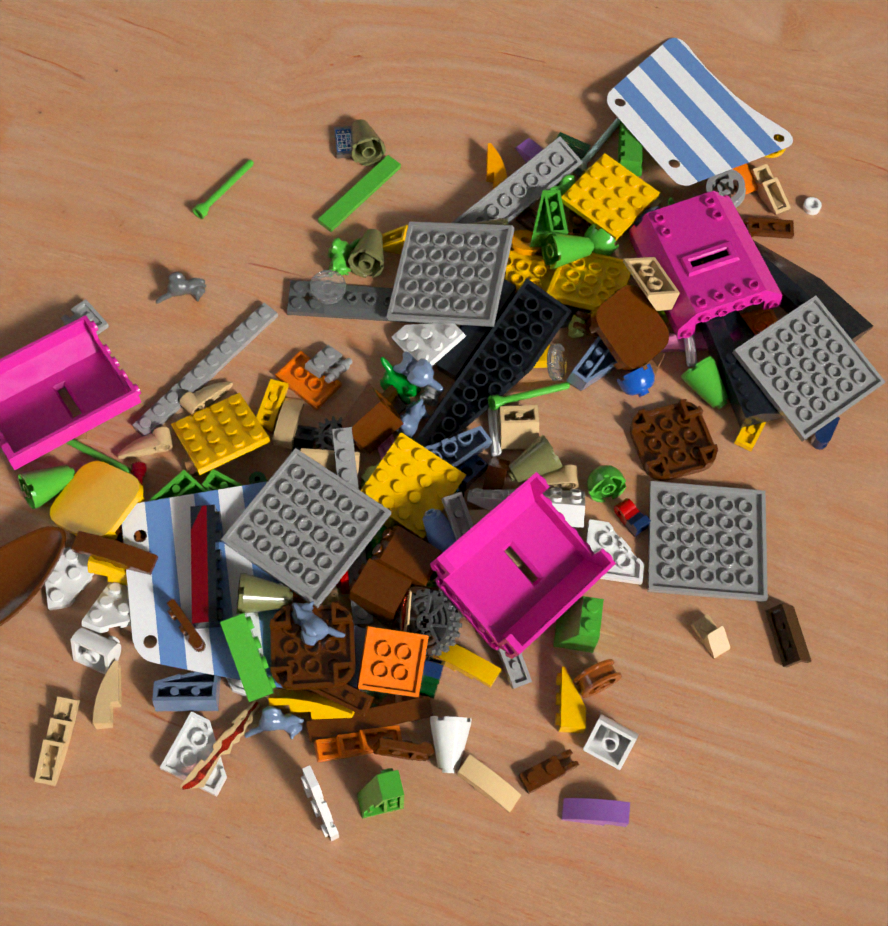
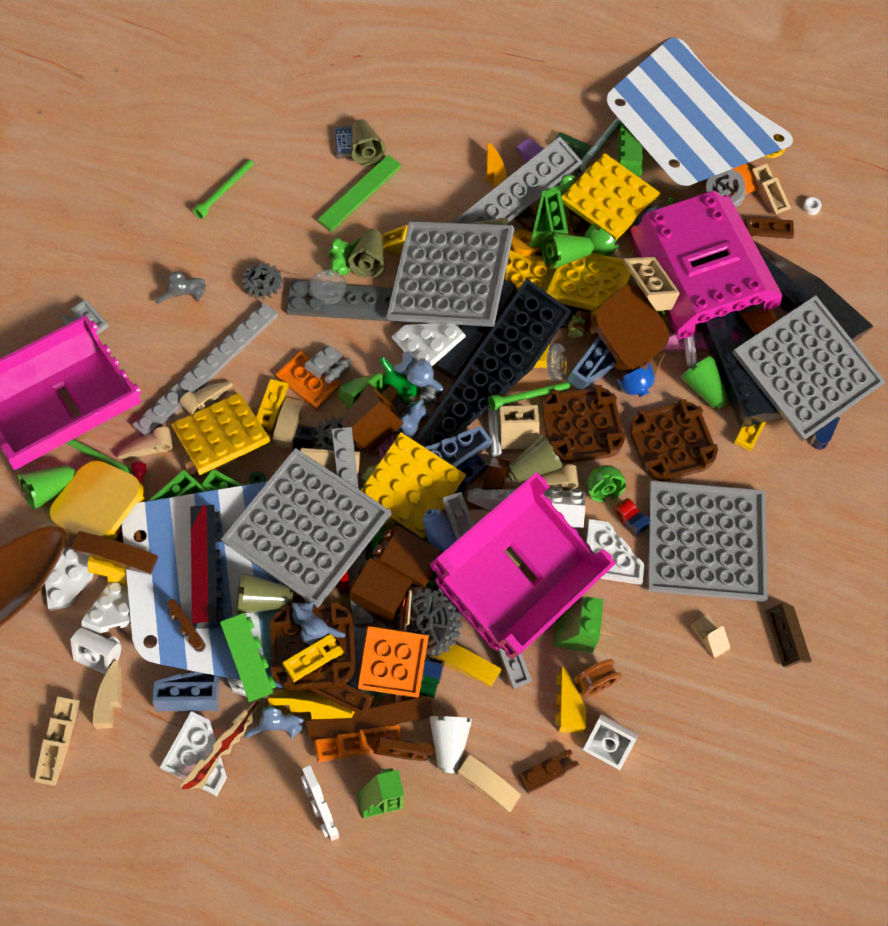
(262, 280): none -> dark grey gear
(312, 658): none -> yellow plate
(351, 391): none -> bright green slope
(583, 424): none -> reddish brown tile
(596, 811): medium lavender slope -> none

